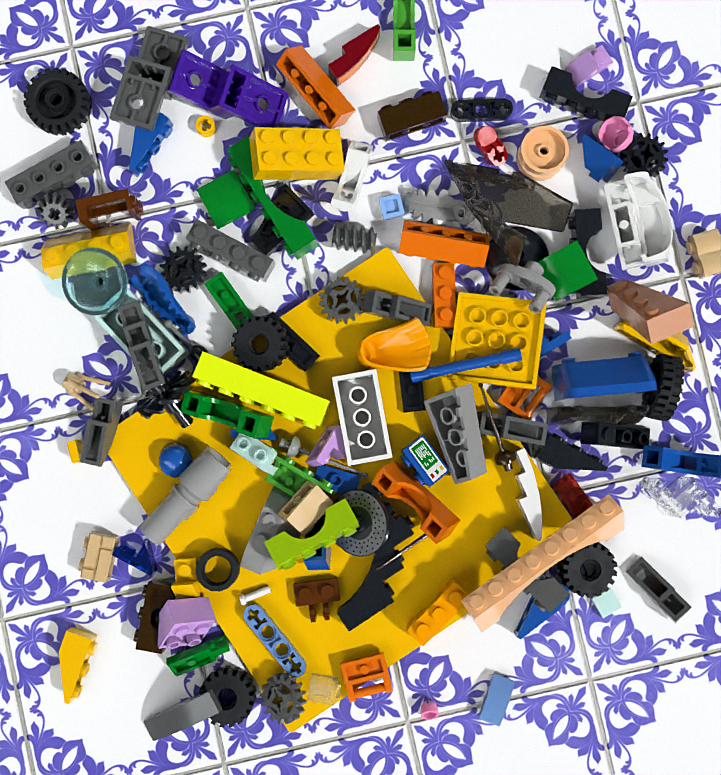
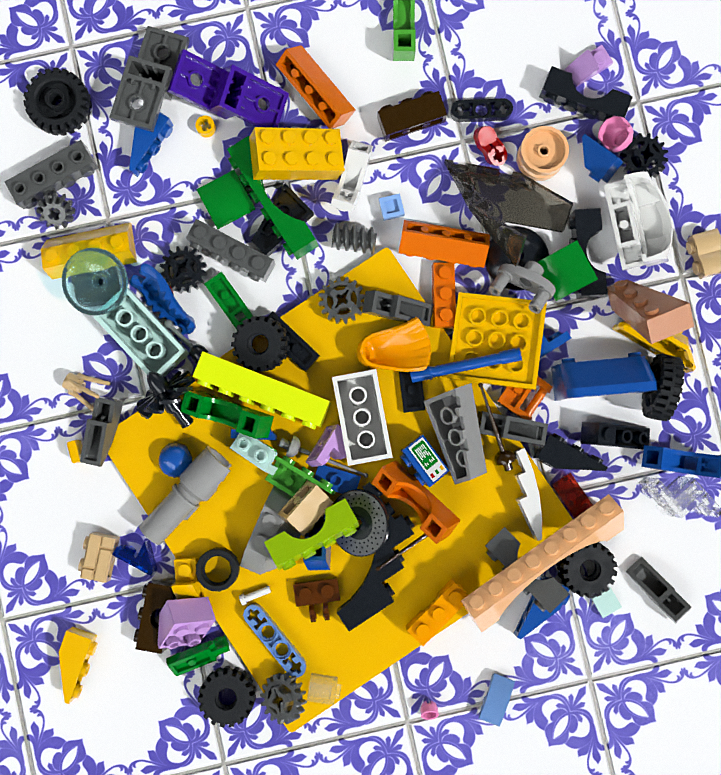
(105, 204): reddish brown panel -> none
(141, 345): dark grey slope -> none
(182, 715): dark grey slope -> none
(354, 55): dark red slope -> none
(364, 670): orange plate -> none
(438, 207): light grey plant -> none
(620, 415): clear smoke wedge -> none

